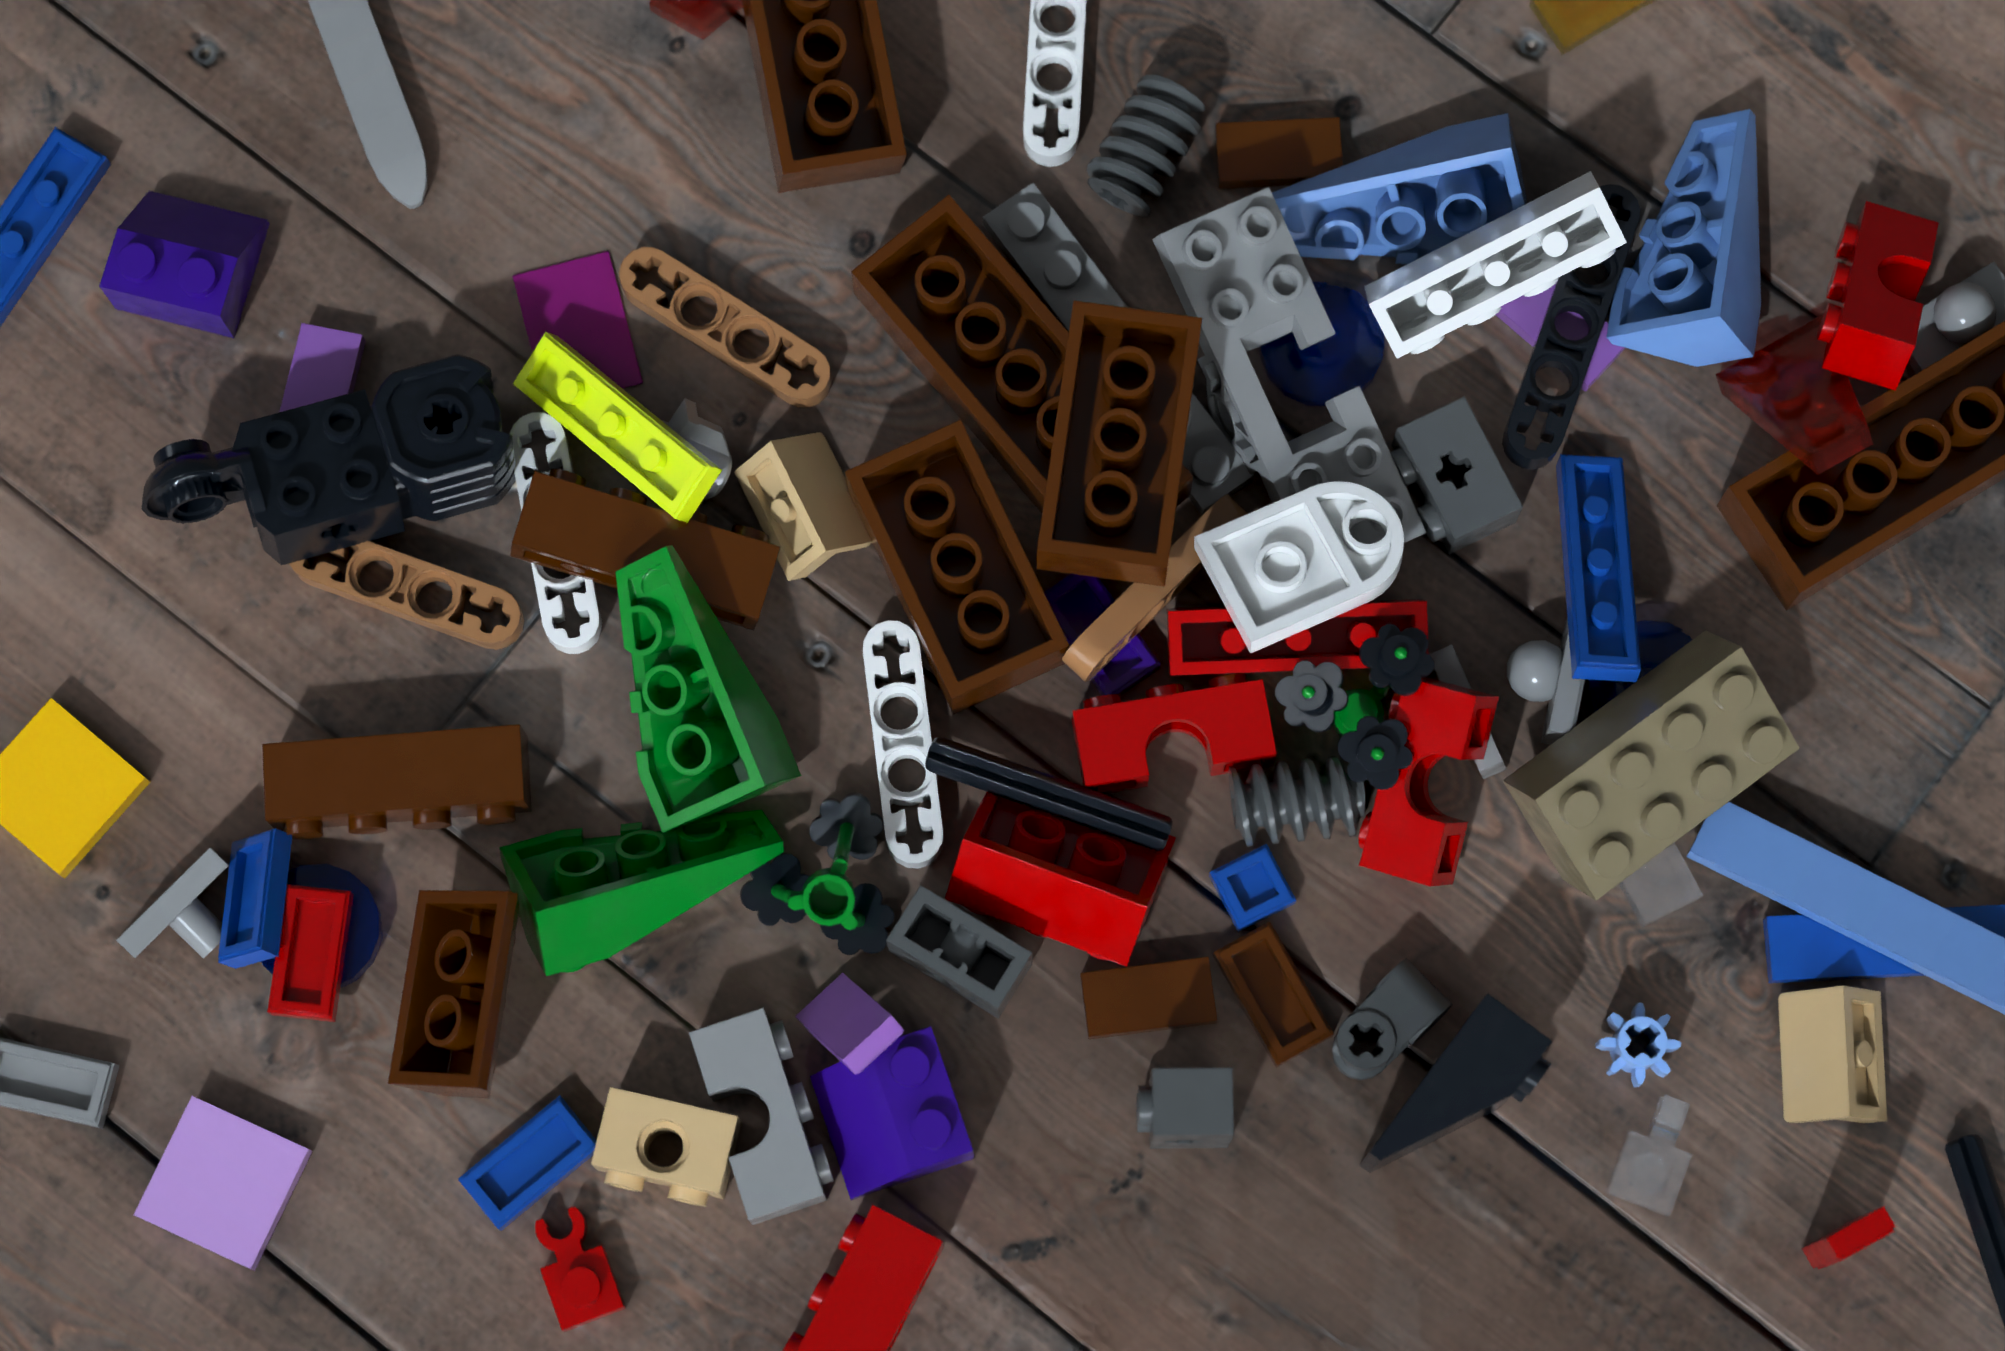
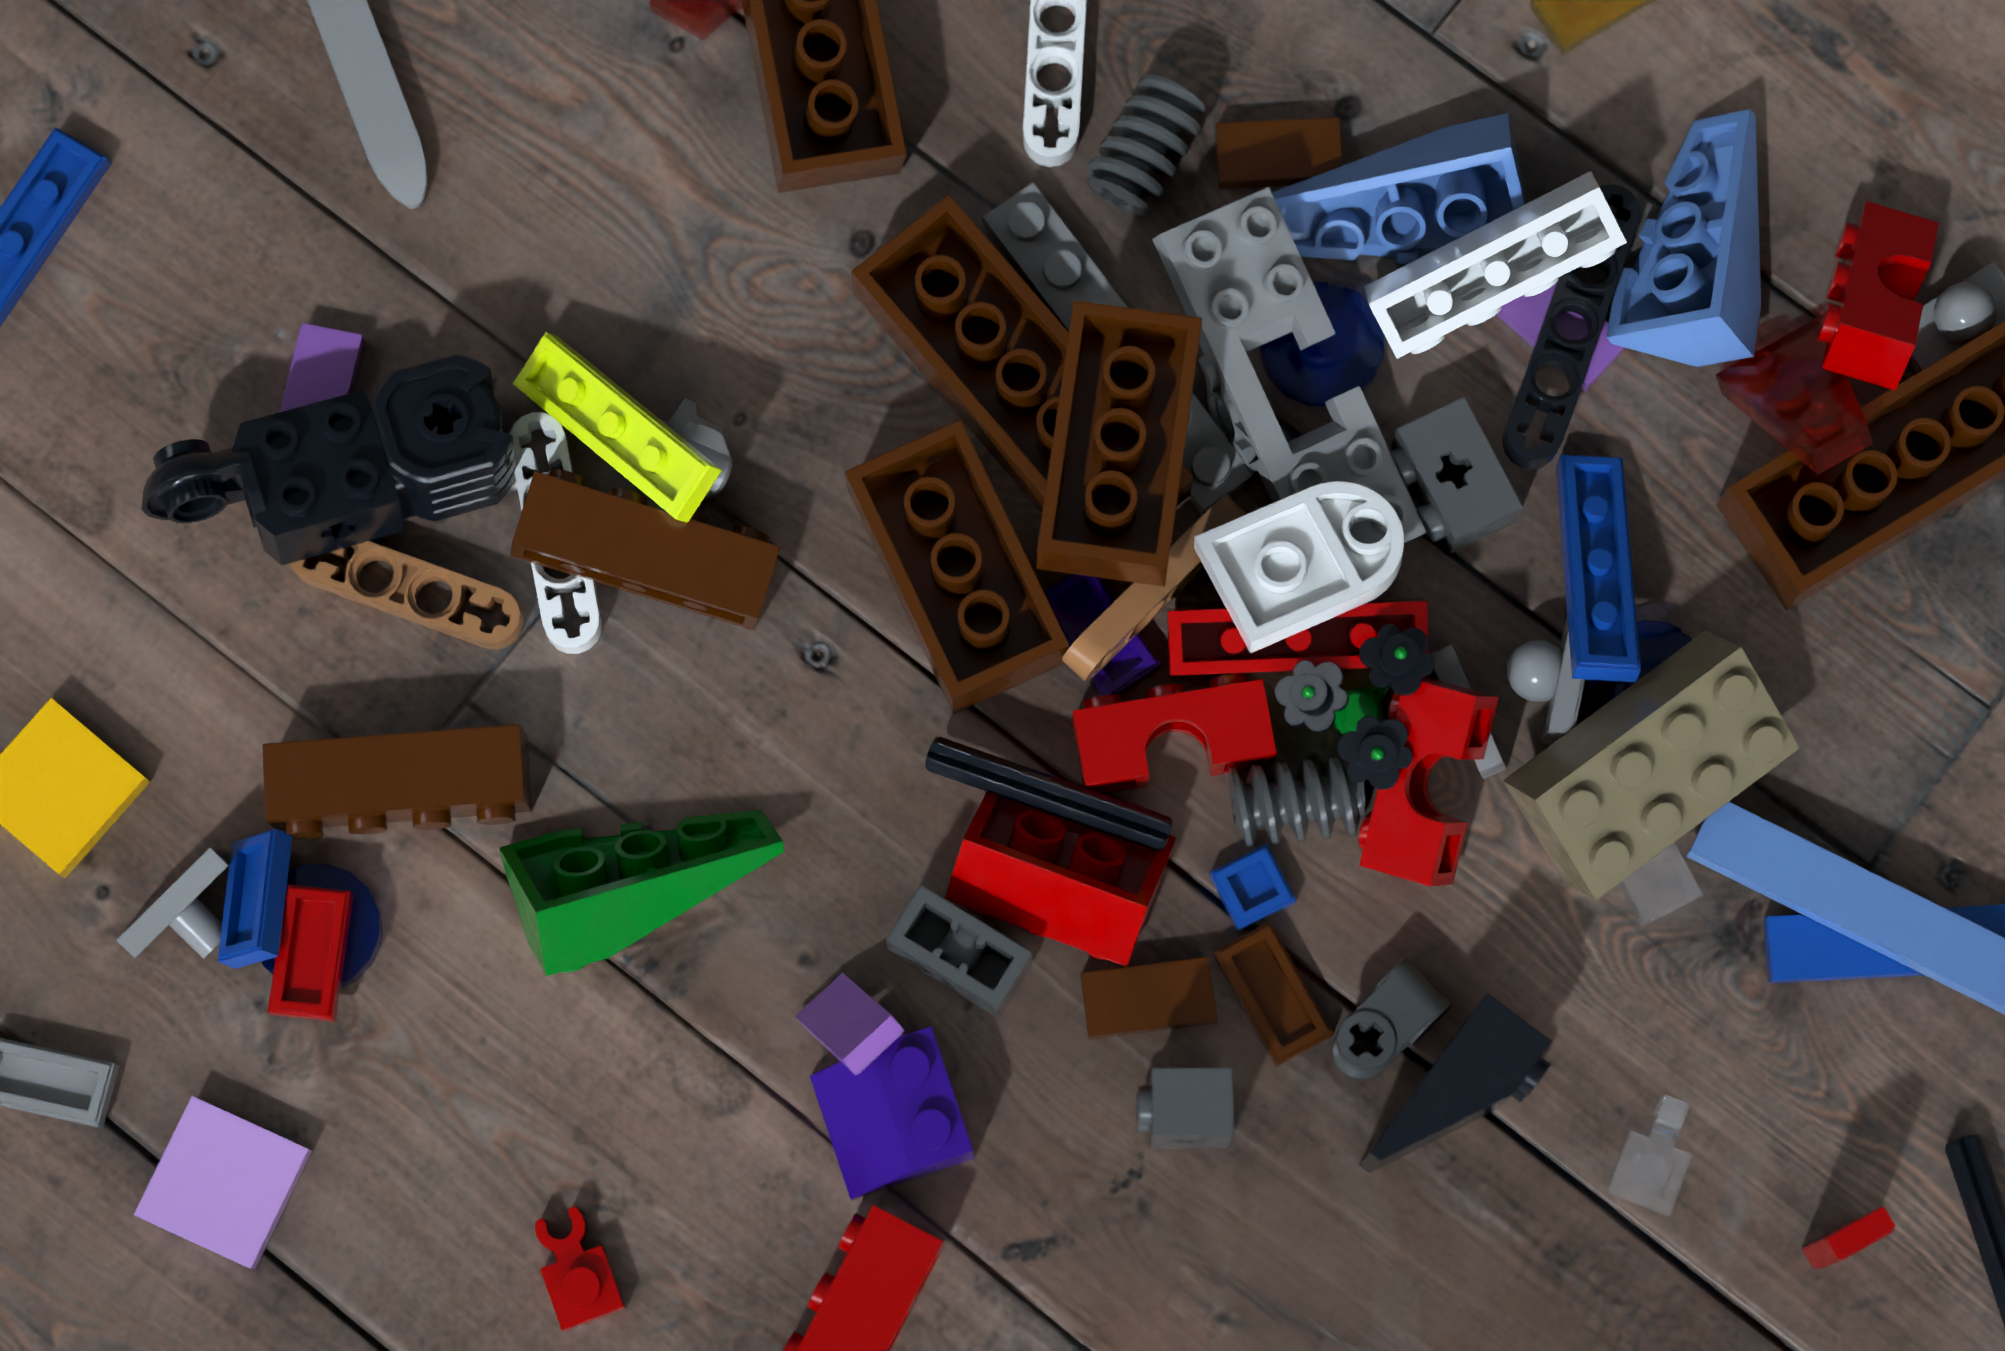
(184, 263): dark purple slope -> none
(455, 992): reddish brown slope -> none
(529, 1163): blue tile -> none
(585, 310): magenta sticker -> none
(637, 1119): tan brick -> none
(699, 710): green wedge -> none
(730, 320): medium nougat beam -> none
(783, 1169): light grey arch -> none
(802, 502): tan panel -> none
(828, 895): black plant -> none
(907, 743): white beam -> none
(1655, 1049): light blue gear -> none
(1832, 1055): tan panel -> none

